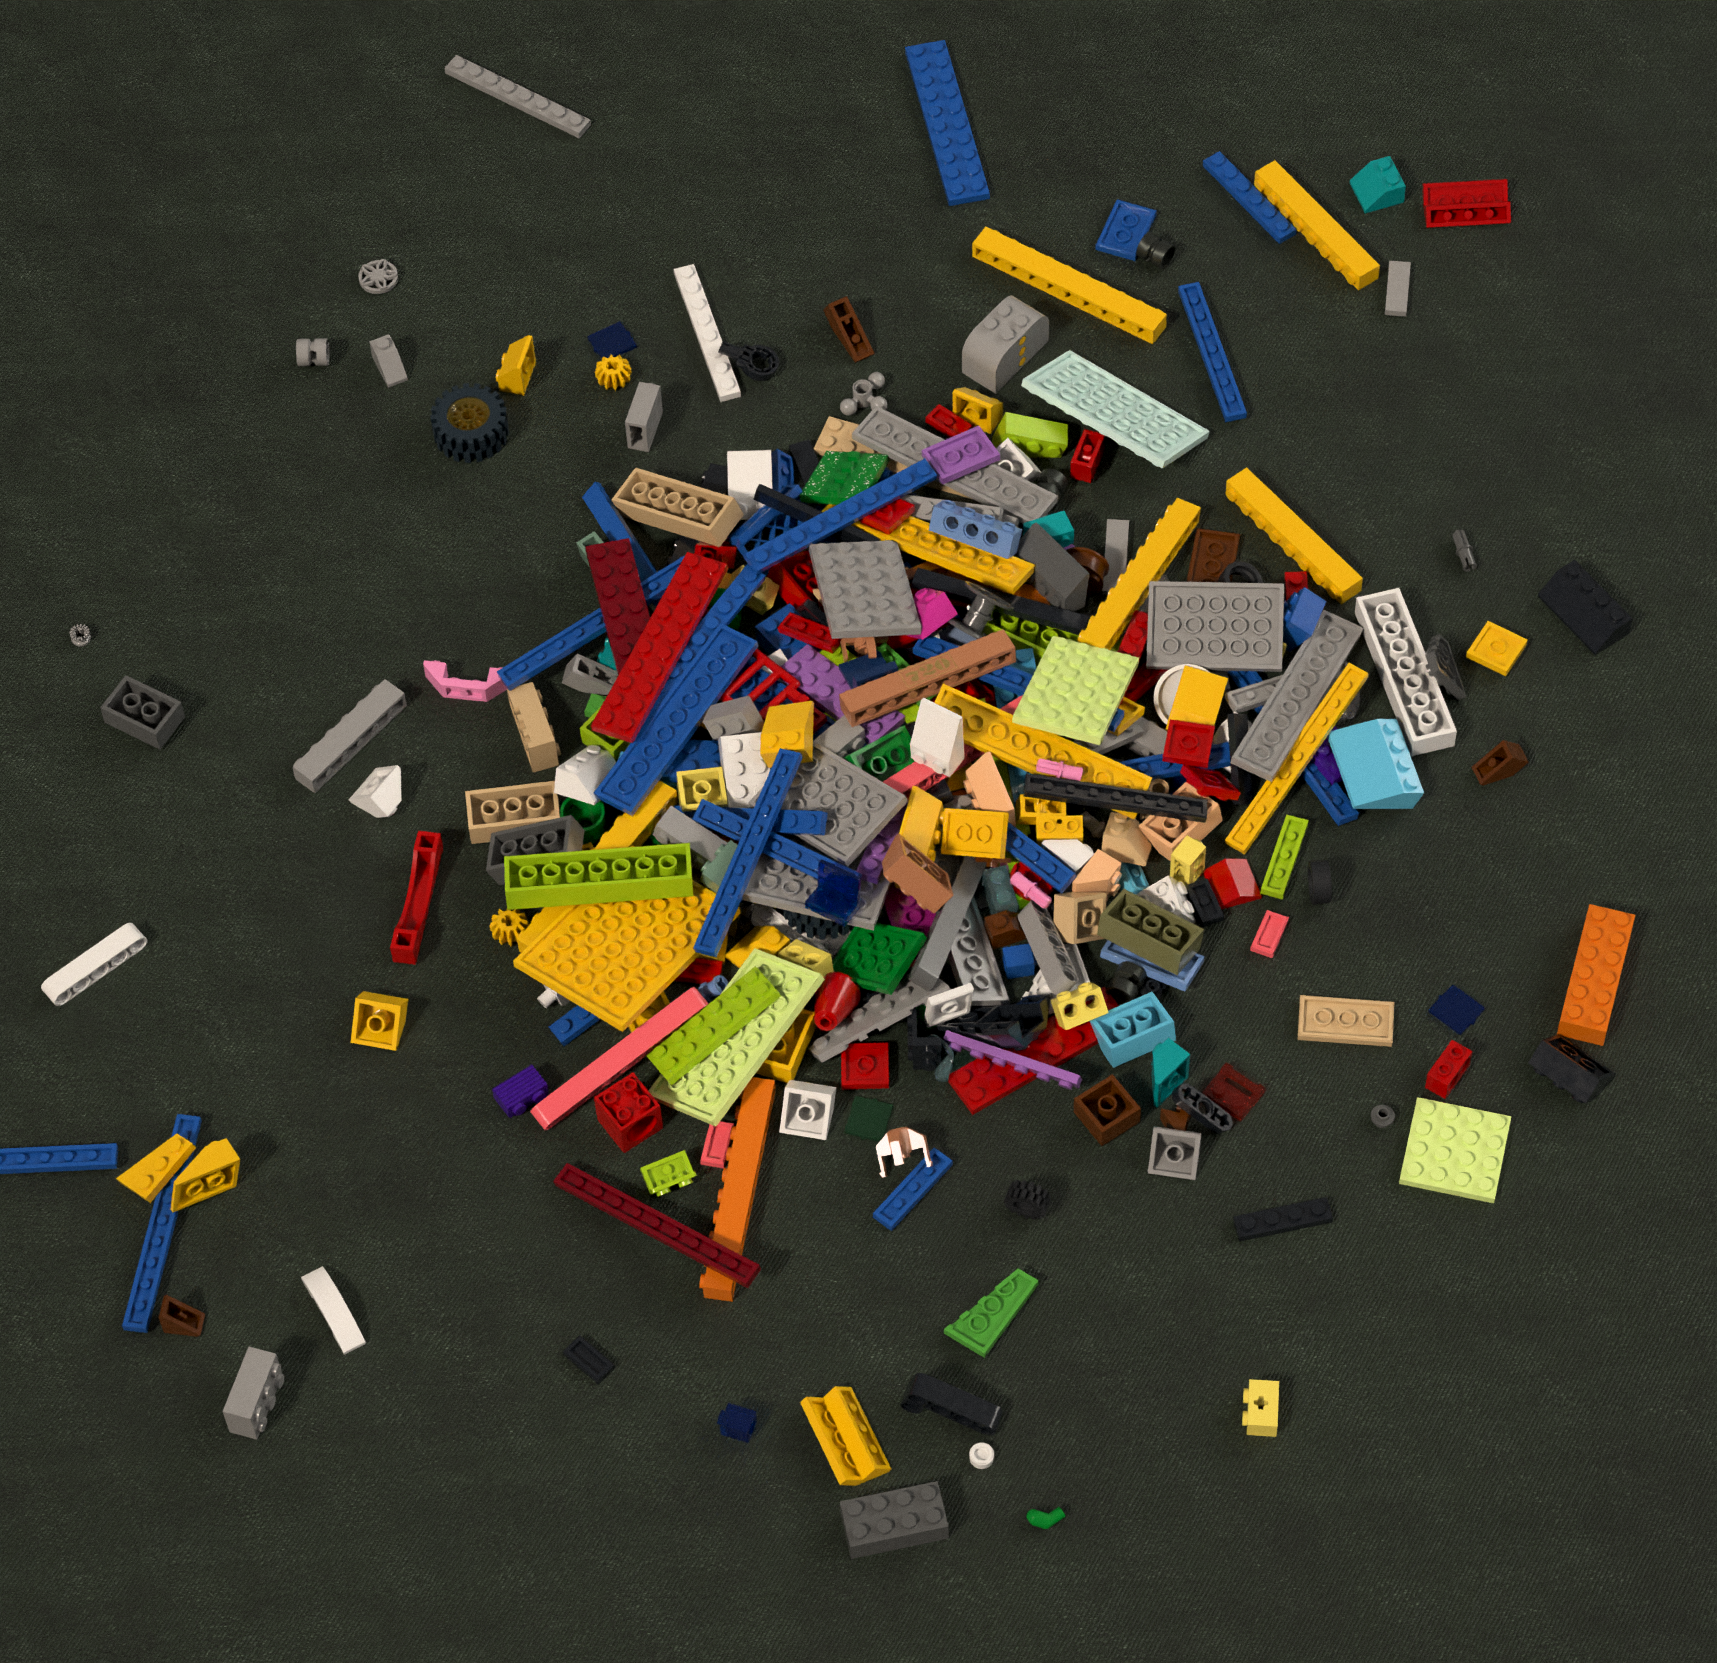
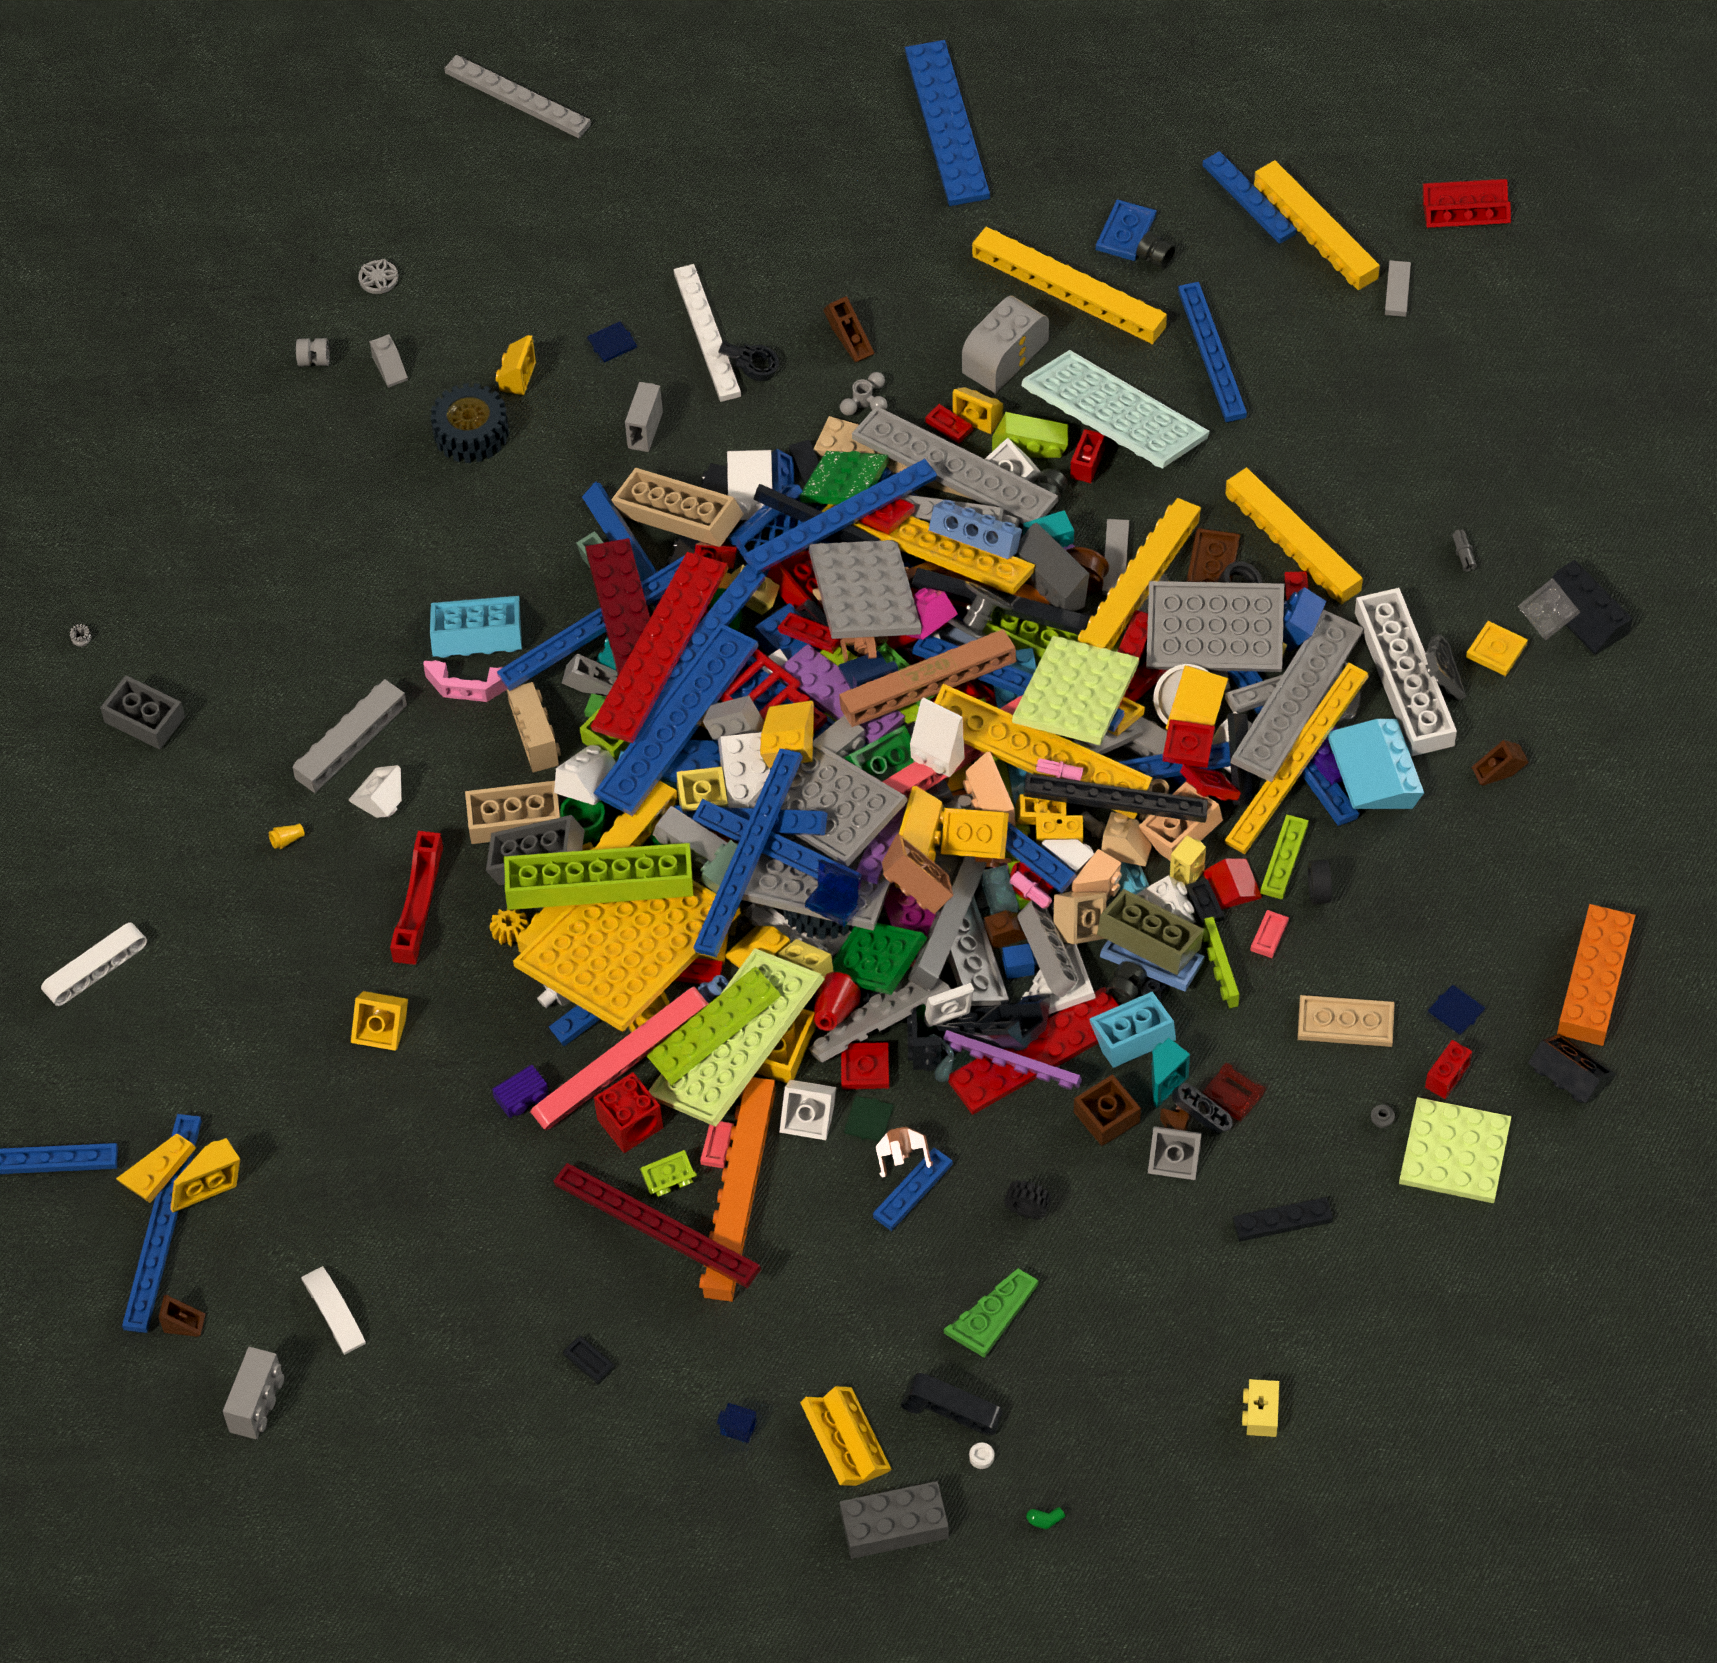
(284, 835): none -> yellow cone
(475, 626): none -> medium azure slope
(613, 372): yellow gear -> none
(961, 454): medium lavender plate -> none
(1080, 1011): light yellow brick -> none
(1222, 968): none -> lime plate
(1378, 185): teal slope -> none
(1549, 609): none -> clear plate

